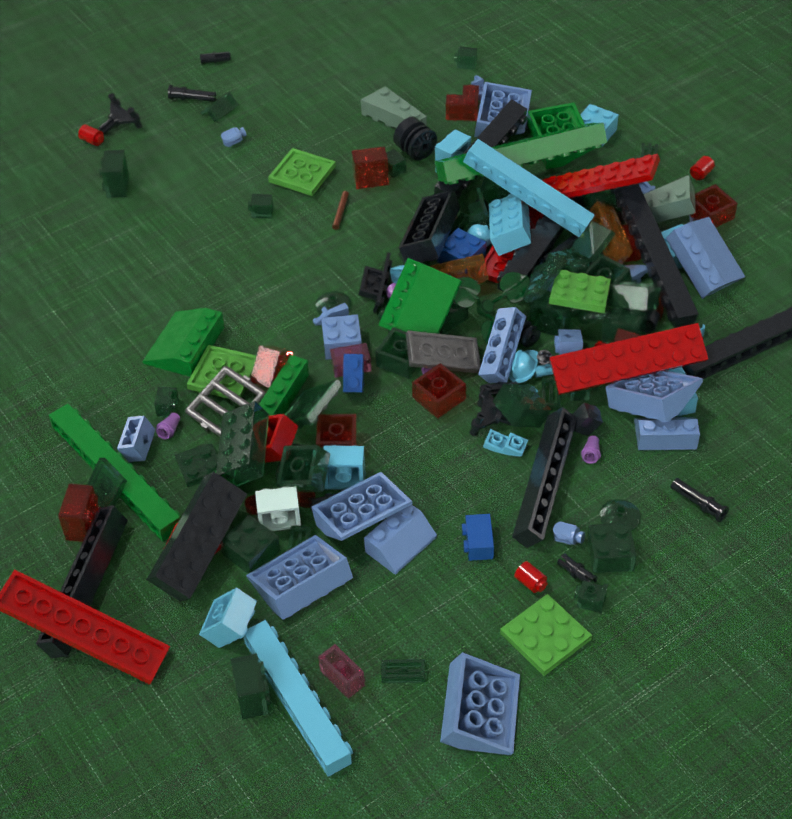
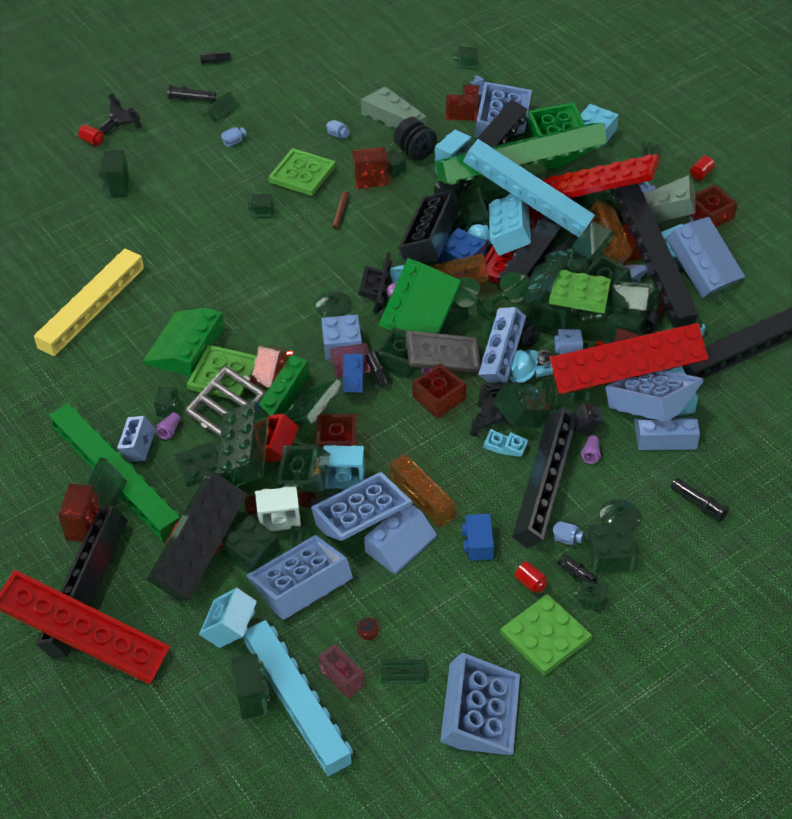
(88, 302): none -> light yellow brick
(337, 129): none -> medium blue arm
(340, 310): medium blue slope -> none
(368, 628): none -> clear red tile
(377, 368): none -> black axle
(422, 490): none -> clear orange brick

